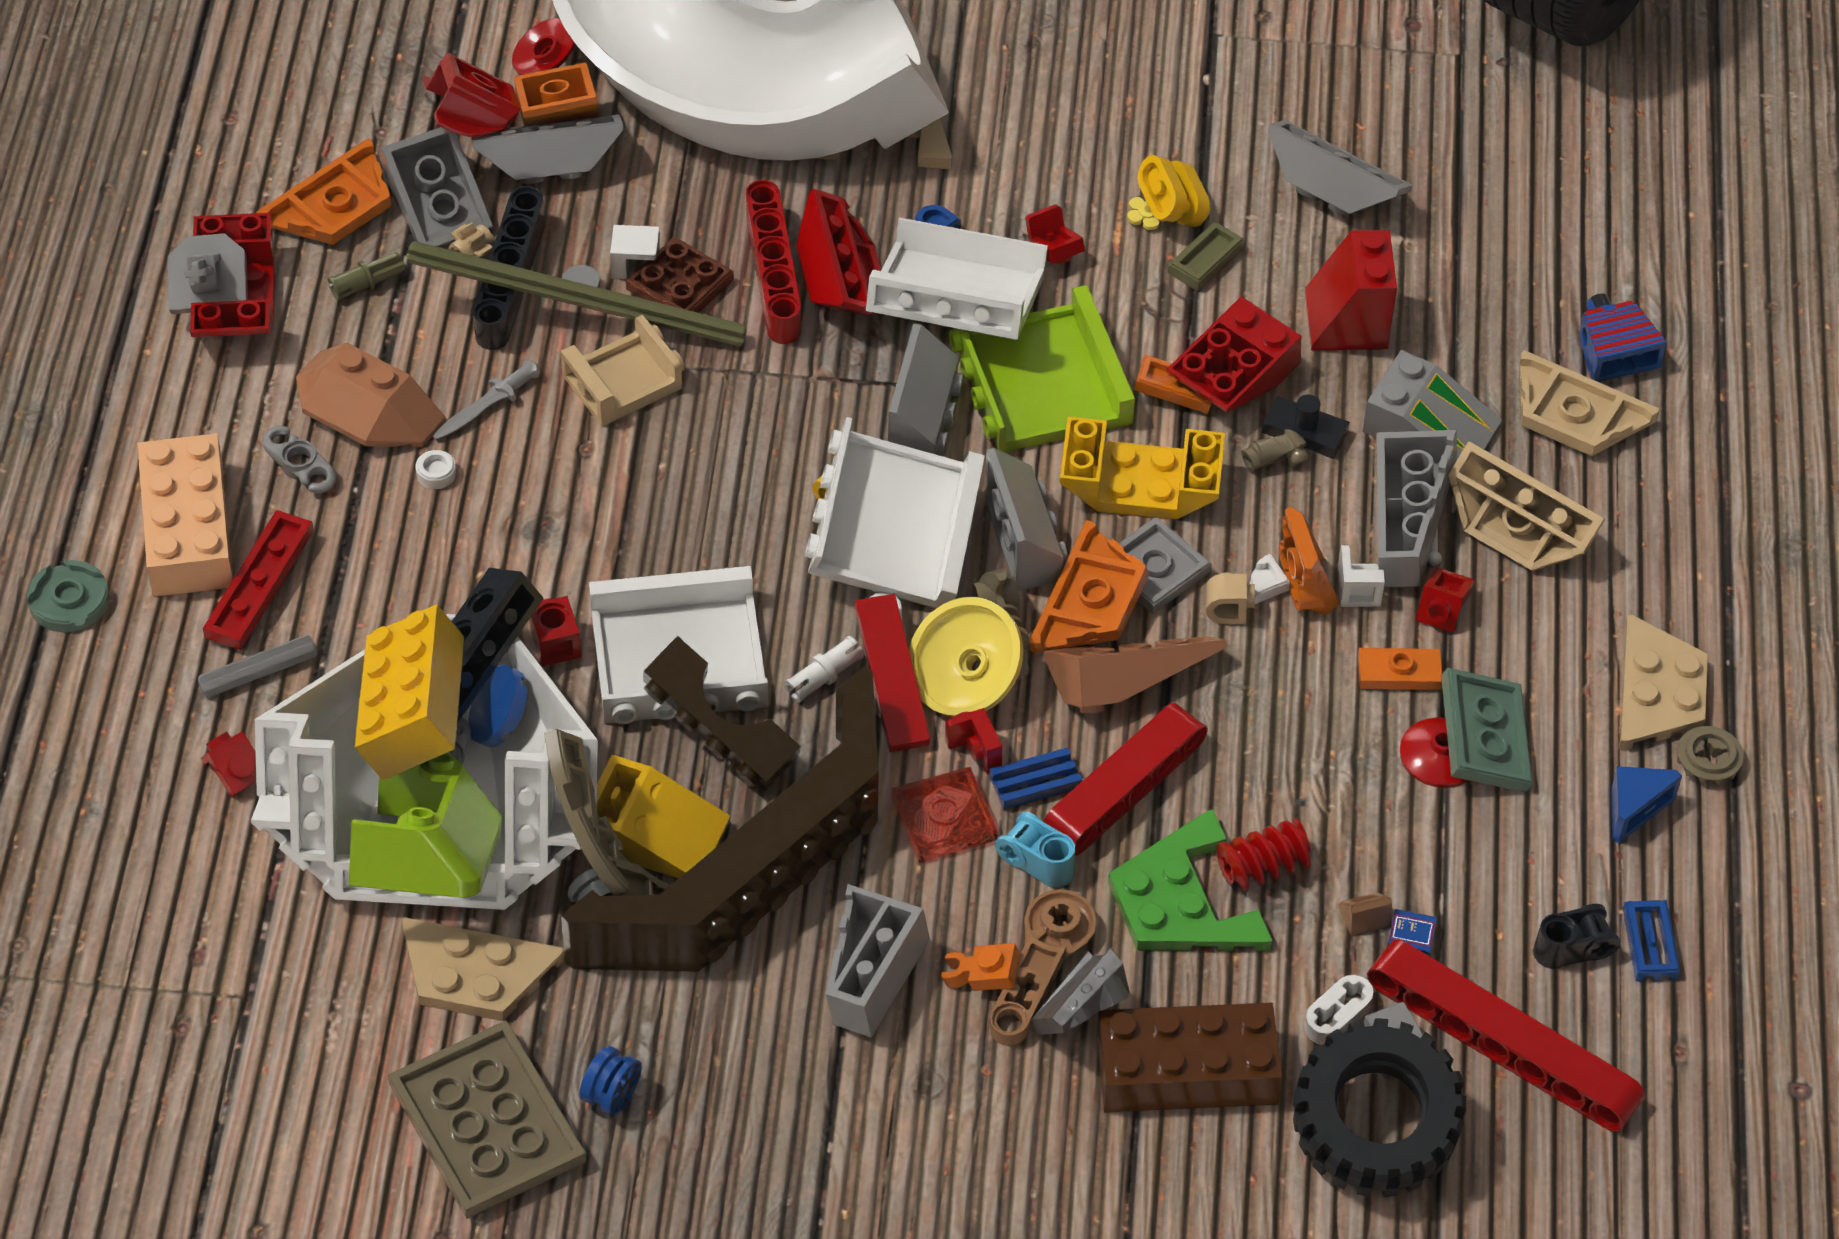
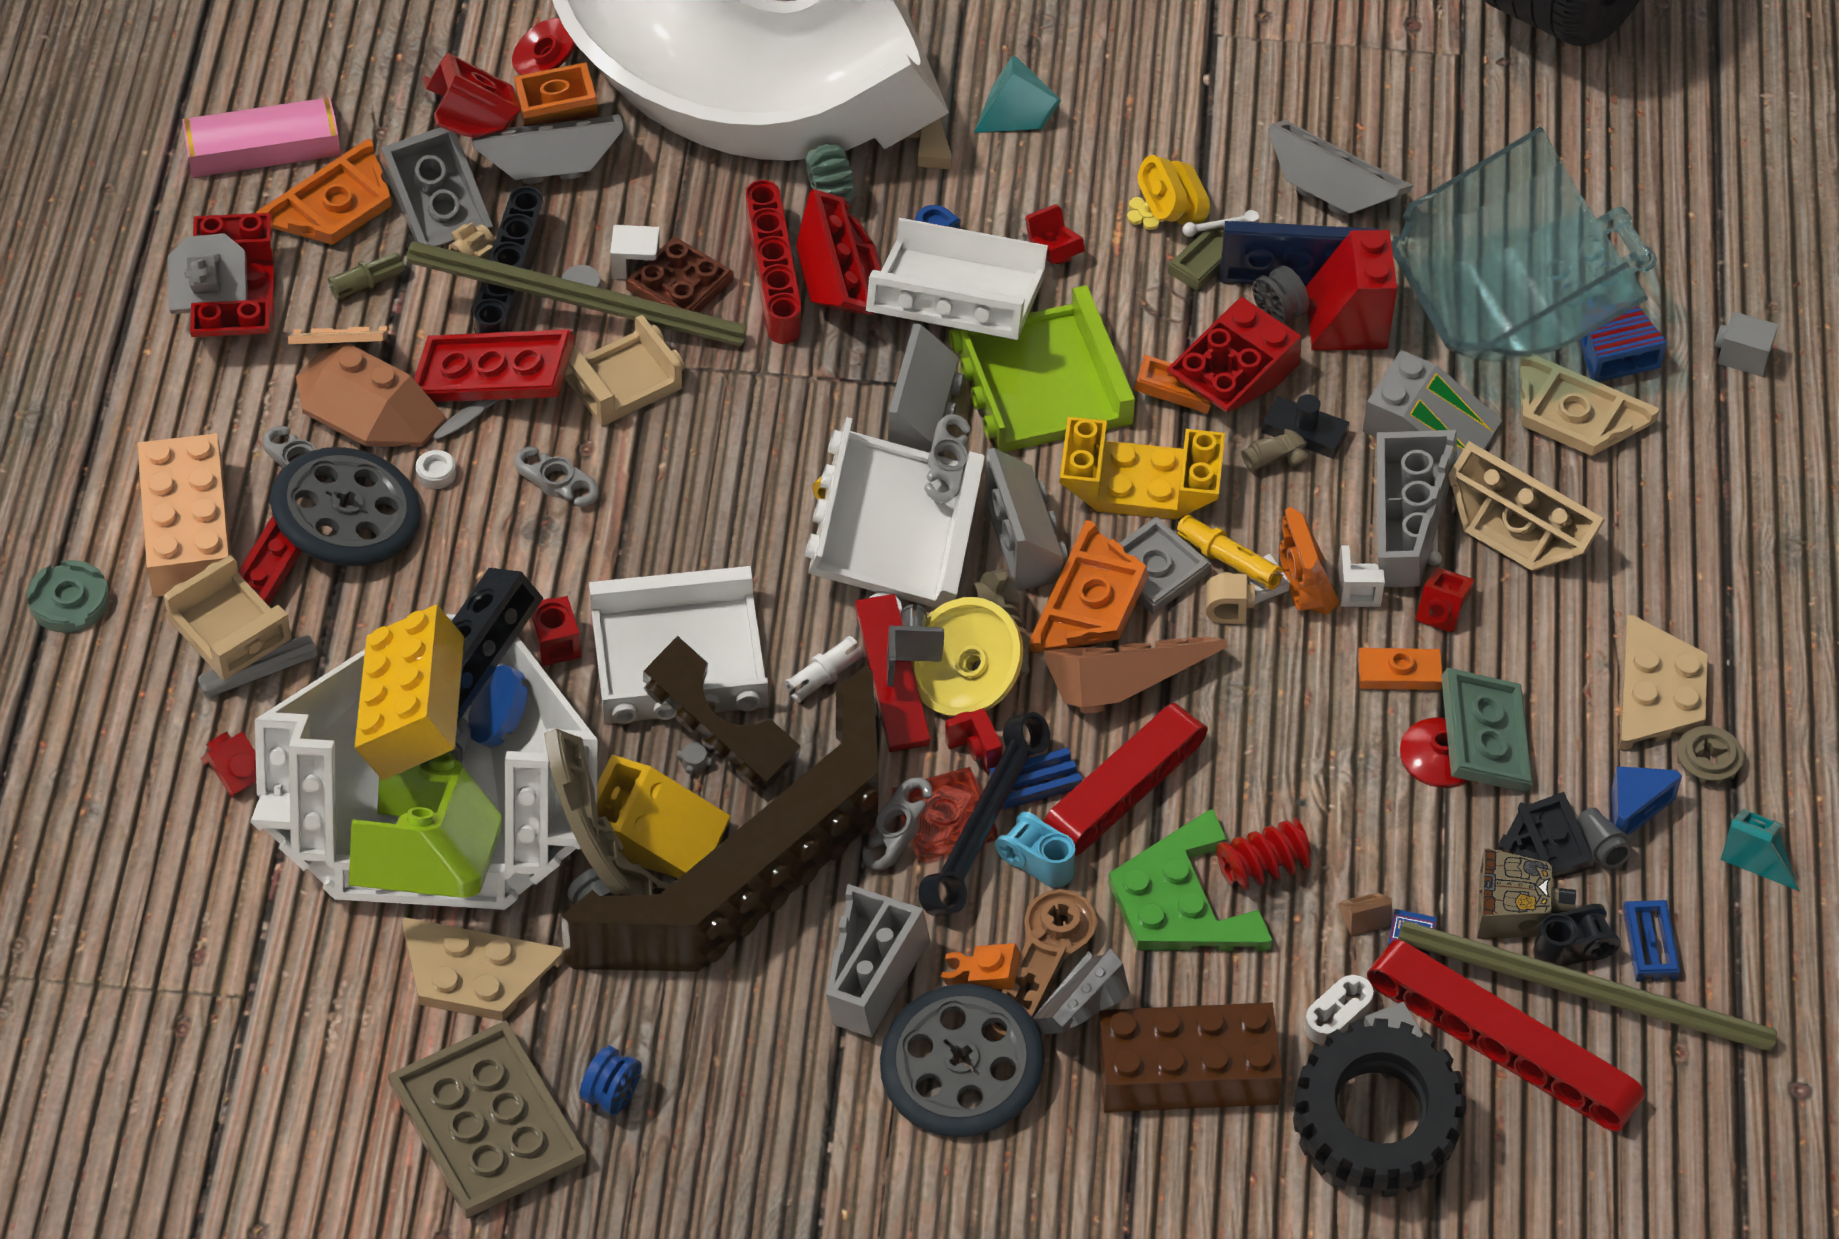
(226, 618): none -> tan panel
(261, 137): none -> bright pink slope
(331, 335): none -> light nougat piece
(346, 547): none -> wedge
(494, 365): none -> red tile
(575, 478): none -> light grey piece
(694, 758): none -> light grey piece
(830, 171): none -> sand green gear
(897, 806): none -> light grey piece
(913, 641): none -> dark grey bracket
(950, 474): none -> light grey piece
(984, 815): none -> black piece
(1001, 1099): none -> wedge
(1017, 101): none -> teal slope
(1190, 229): none -> white hinge
(1216, 544): none -> yellow pin
(1259, 248): none -> dark blue tile
(1281, 294): none -> dark grey wheel
(1517, 257): none -> clear light blue windscreen
(1517, 895): none -> dark tan torso
(1549, 834): none -> black slope
(1588, 986): none -> olive axle
(1605, 840): none -> dark grey cone
(1746, 343): none -> light grey brick
(1758, 847): none -> teal slope

